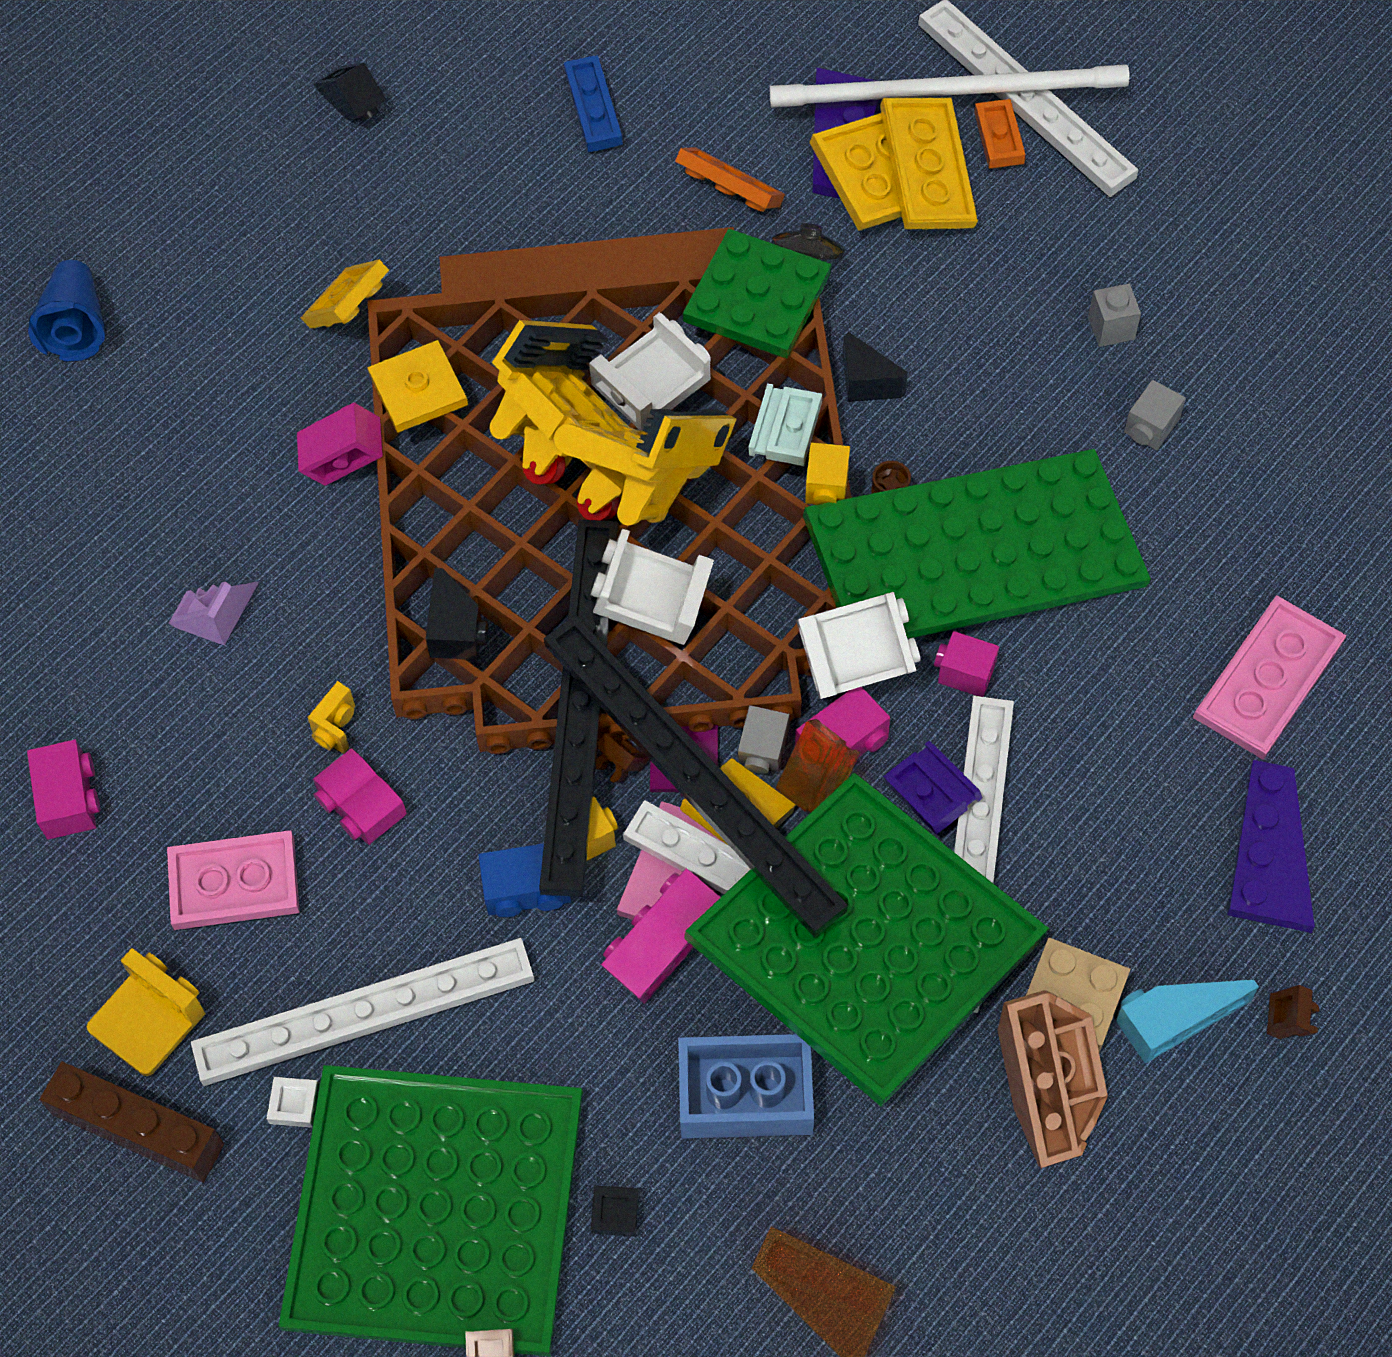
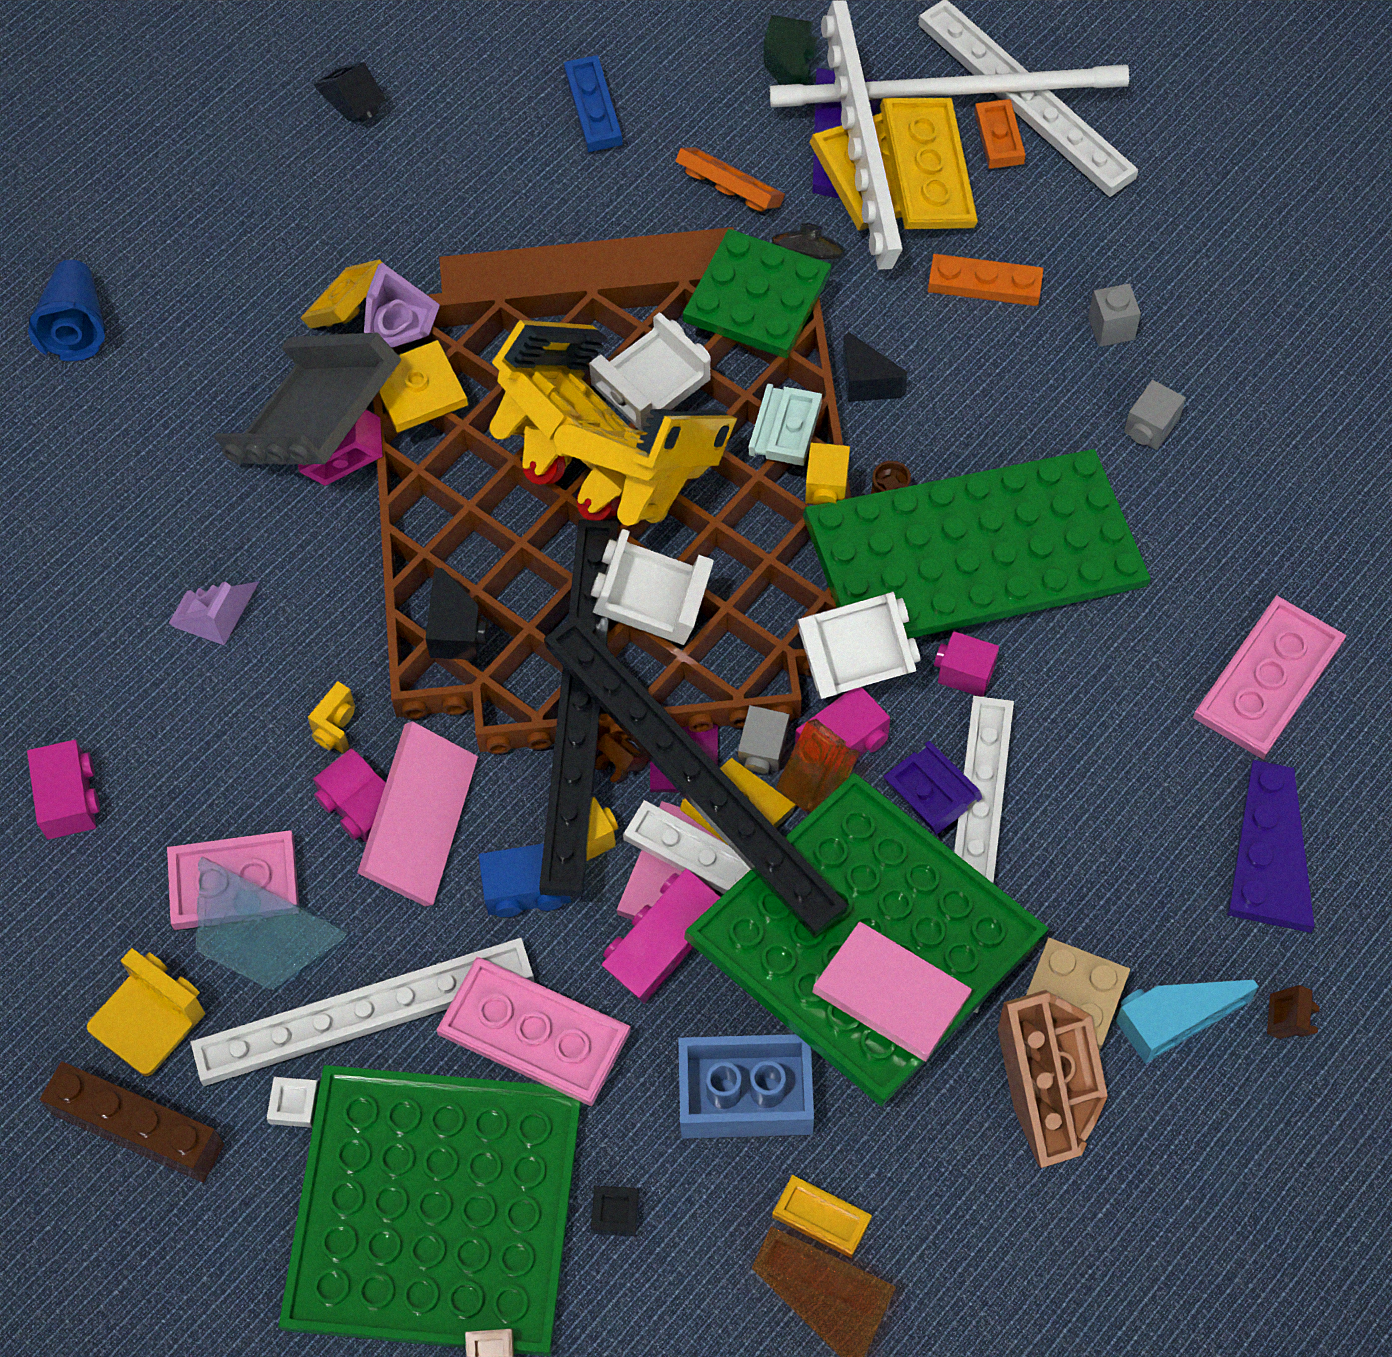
(256, 928): none -> clear light blue wing
(316, 400): none -> dark grey panel
(397, 308): none -> lavender slope
(418, 814): none -> bright pink tile
(534, 1031): none -> bright pink tile
(787, 49): none -> clear green slope
(821, 1216): none -> yellow tile
(863, 141): none -> white plate
(892, 991): none -> bright pink tile
(985, 279): none -> orange plate

